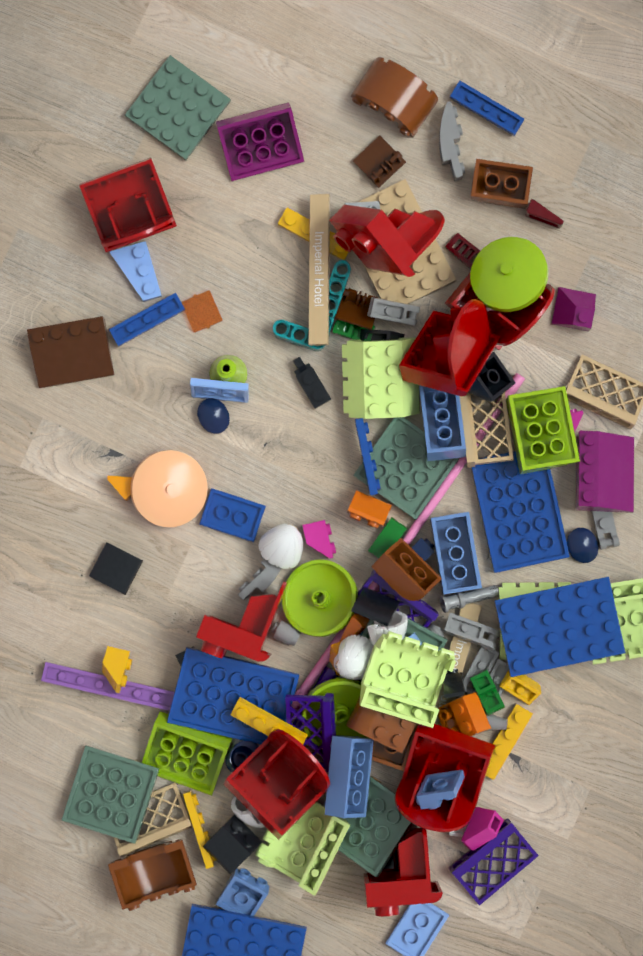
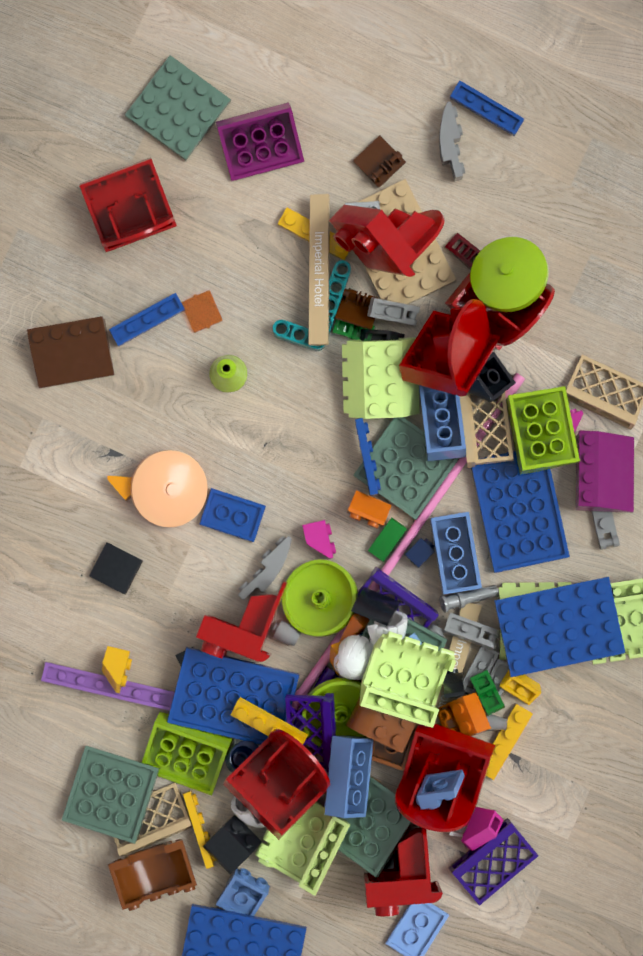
(139, 270): light blue wing -> none
(213, 415): dark blue hat -> none
(219, 390): light blue tile -> none
(282, 546): white hair -> none
(311, 383): black hinge -> none
(396, 94): dark orange cylinder -> none
(406, 571): dark orange brick -> none
(501, 183): dark orange brick -> none
(542, 214): dark red slope -> none
(574, 309): magenta slope -> none
(582, 545): dark blue hat -> none

